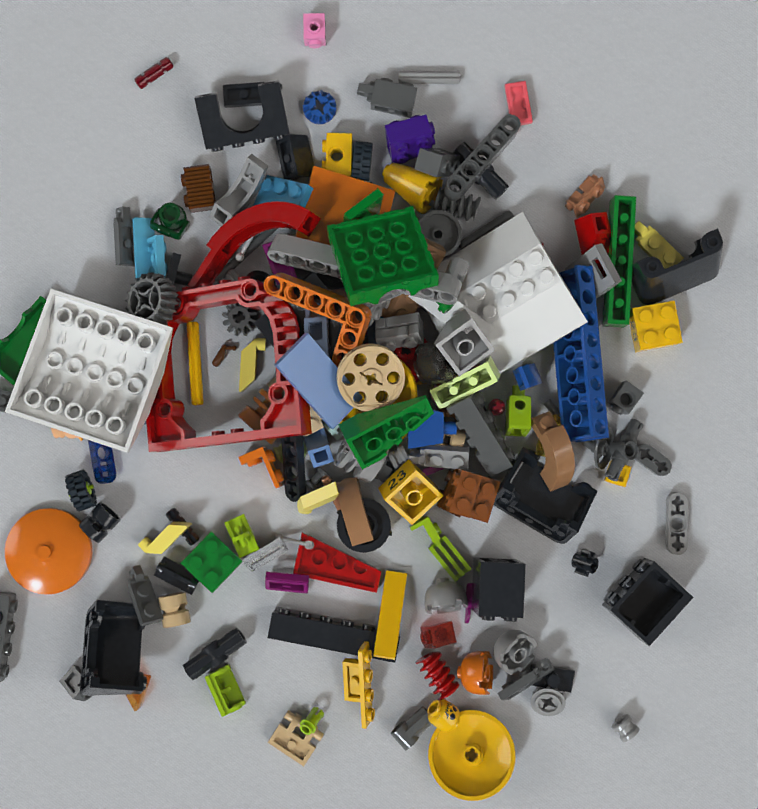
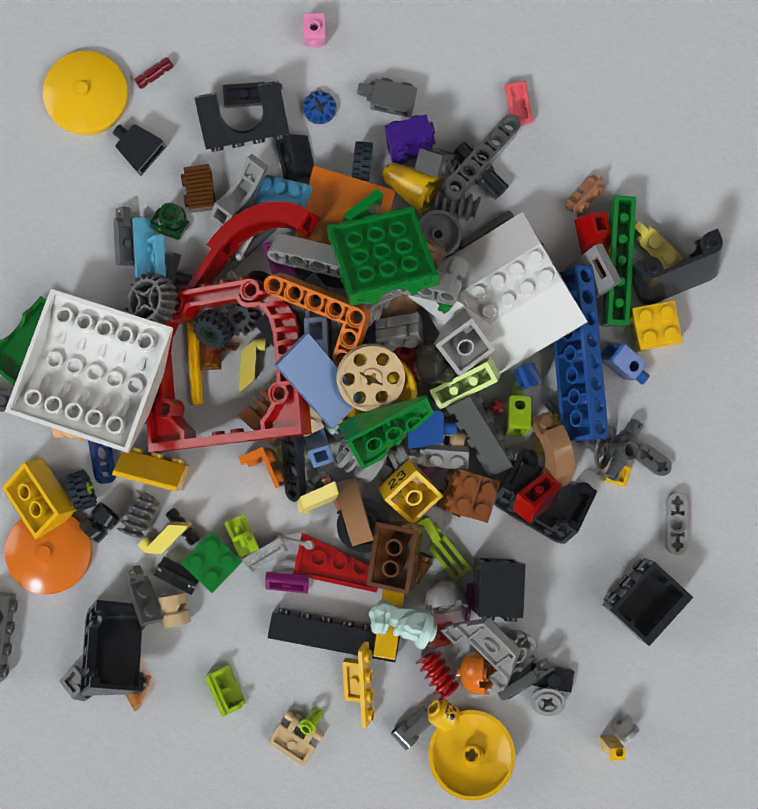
(38, 497): none -> yellow slope
(85, 93): none -> yellow dish
(138, 146): none -> black torso
(139, 515): none -> dark grey piece
(152, 469): none -> yellow slope
(210, 358): none -> clear orange slope
(213, 329): none -> black wheel
(214, 653): black piece -> none
(341, 144): yellow brick -> none
(395, 556): none -> reddish brown slope
(410, 623): none -> light aqua animal
(423, 566): none -> reddish brown cone
(429, 77): light grey axle -> none
(490, 643): none -> light grey wing
(537, 497): none -> red brick
(585, 562): black gear -> none
(613, 748): none -> yellow piece
(624, 362): none -> blue torso
(631, 391): dark grey brick -> none

